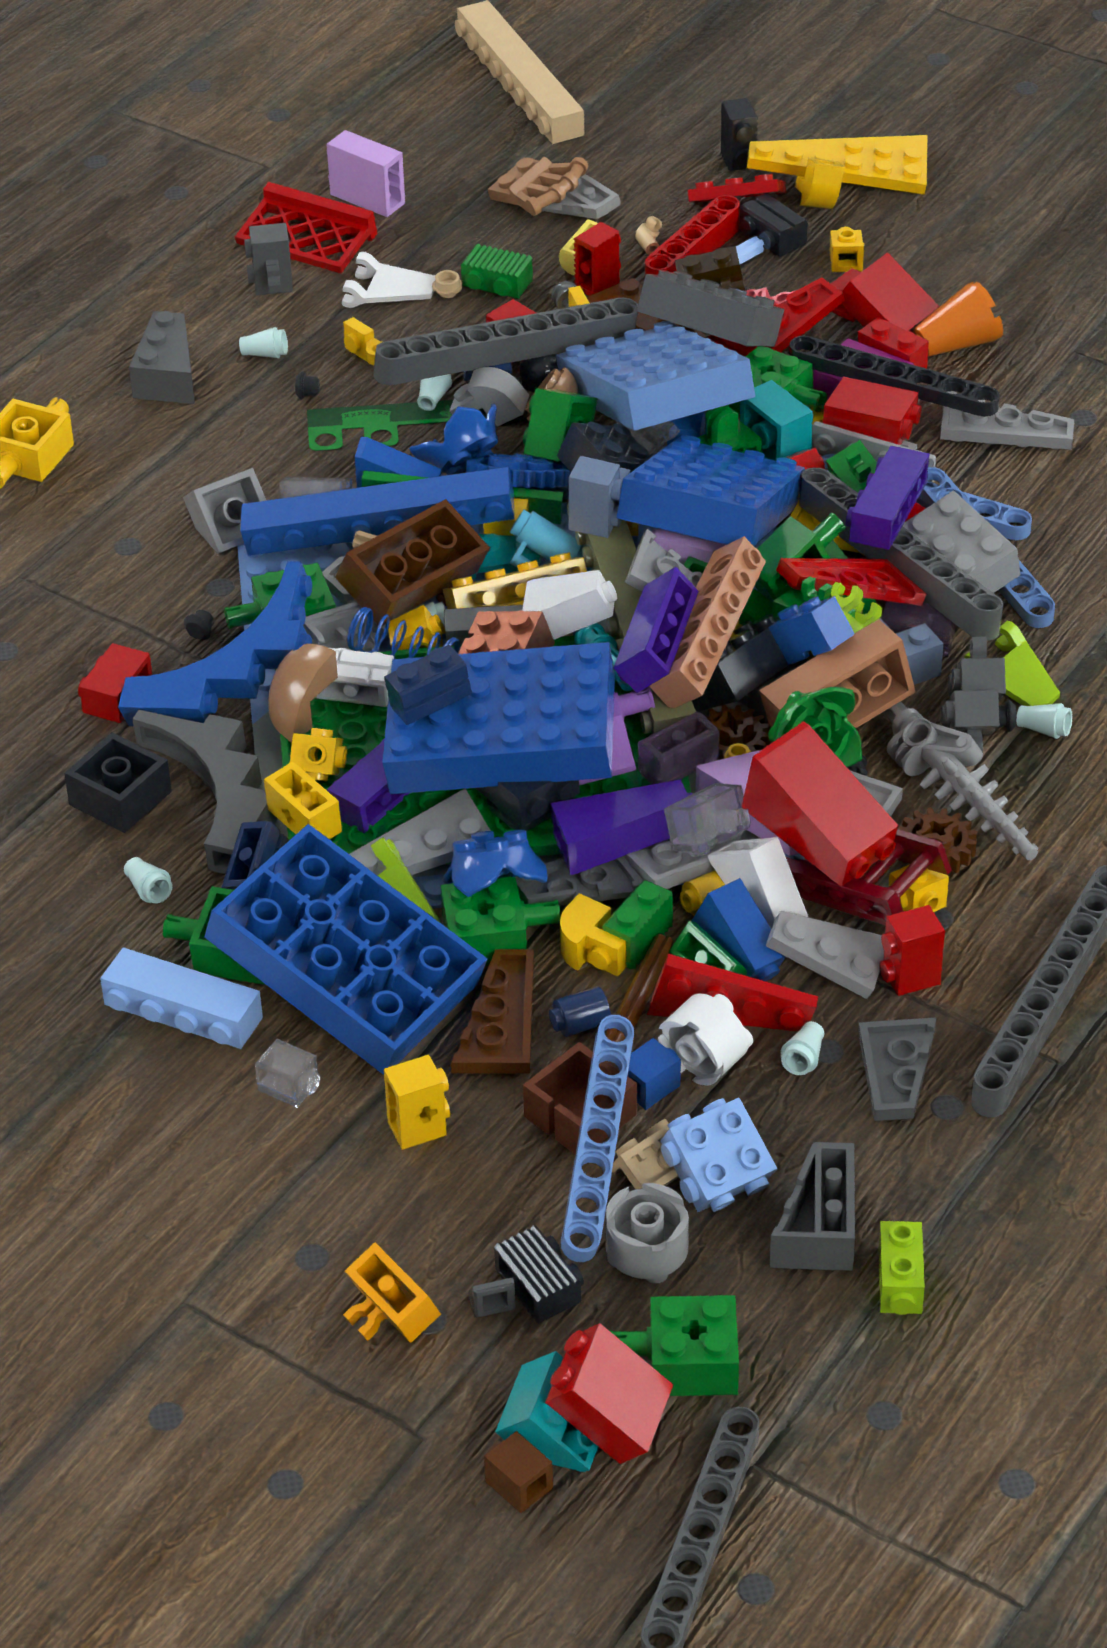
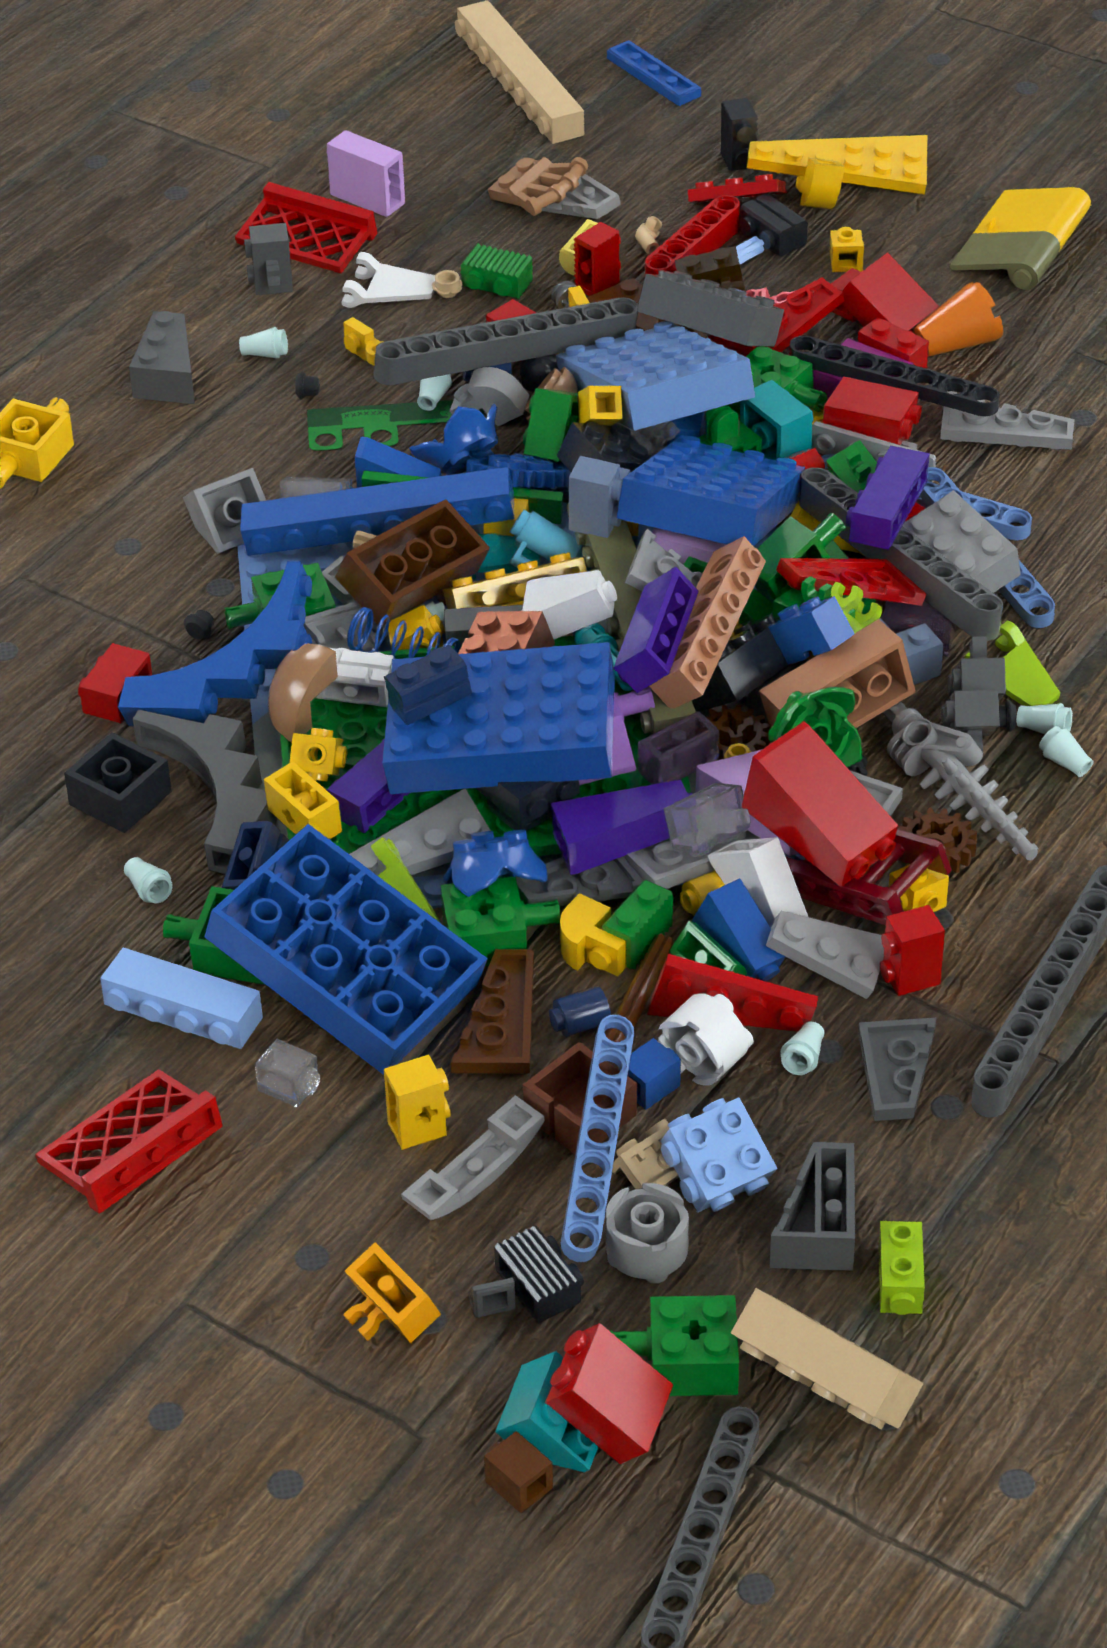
(141, 1153): none -> red fence
(478, 1165): none -> light grey slope
(600, 405): none -> yellow brick
(654, 73): none -> blue tile
(819, 1355): none -> tan brick
(1024, 233): none -> door
(1064, 750): none -> light aqua cone

